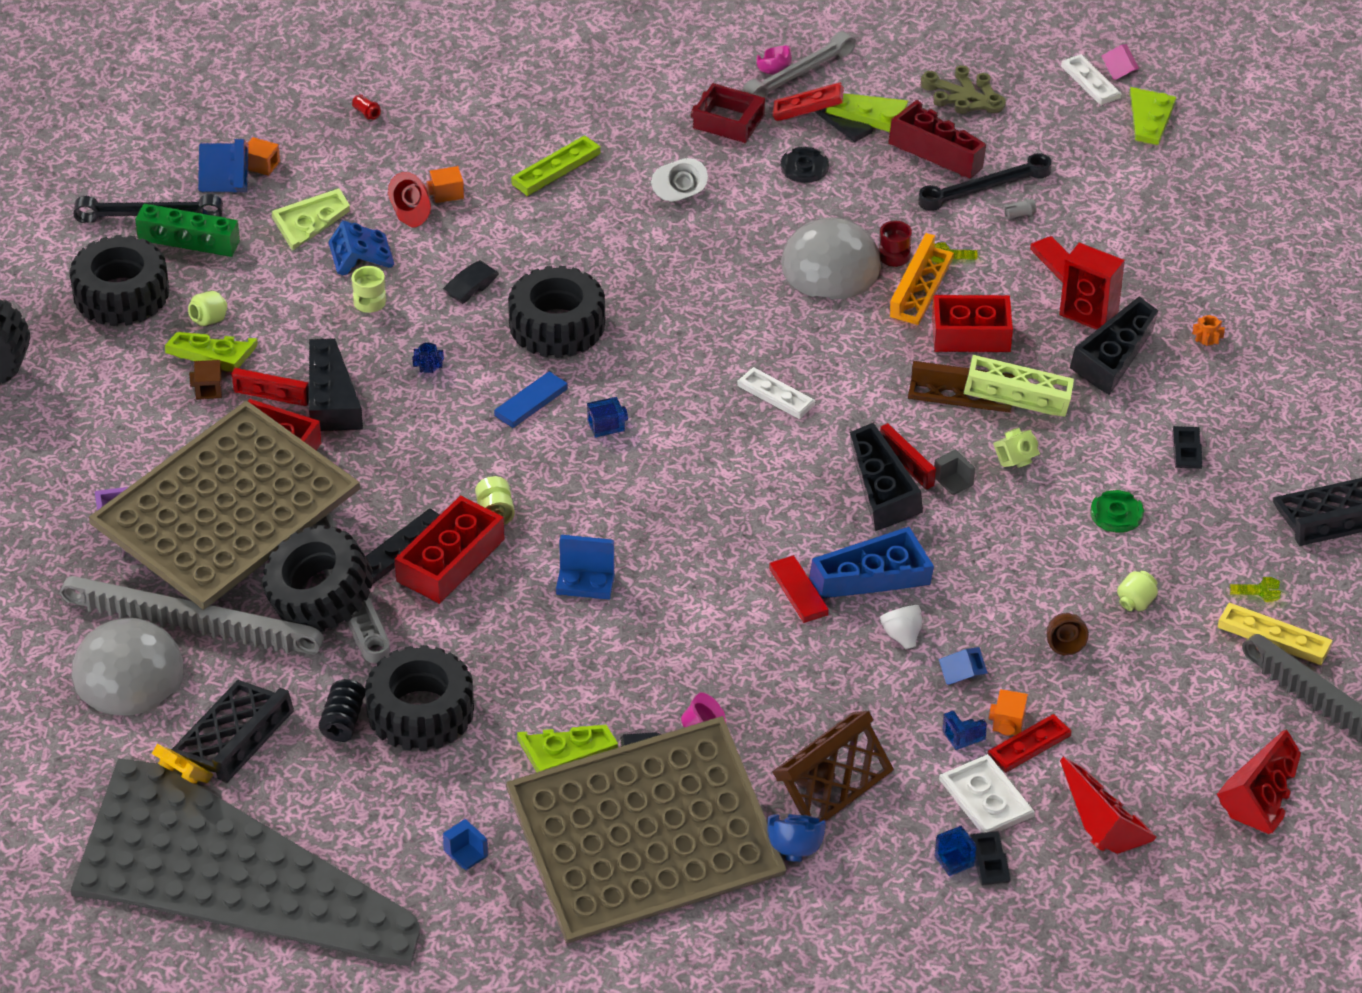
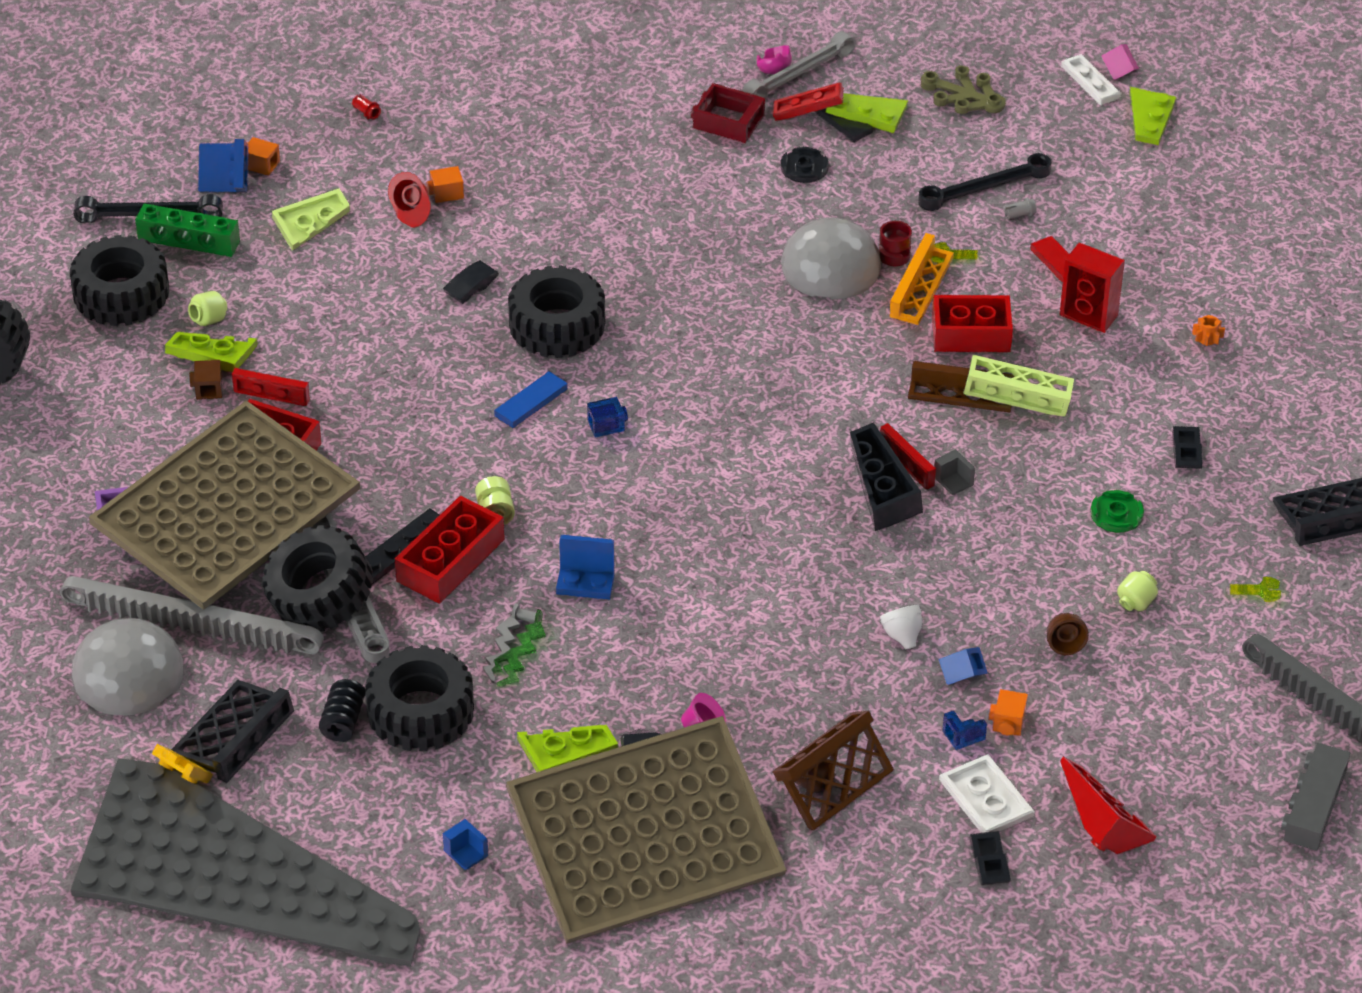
(330, 388): black wedge -> none
(357, 242): blue bracket -> none
(368, 289): yellowish green wheel -> none
(428, 358): clear blue gear -> none
(534, 632): none -> piece
(555, 165): lime plate -> none
(679, 179): white piece -> none
(776, 393): white tile -> none
(795, 835): blue cylinder -> none
(798, 589): red tile -> none
(873, 566): blue wedge -> none
(936, 140): dark red wedge -> none
(955, 850): clear blue panel -> none
(1016, 448): yellowish green brick -> none
(1029, 743): red tile -> none
(1113, 346): black wedge -> none
(1260, 785): red wedge -> none
(1286, 636): light yellow plate -> none
(1316, 796): none -> dark grey brick

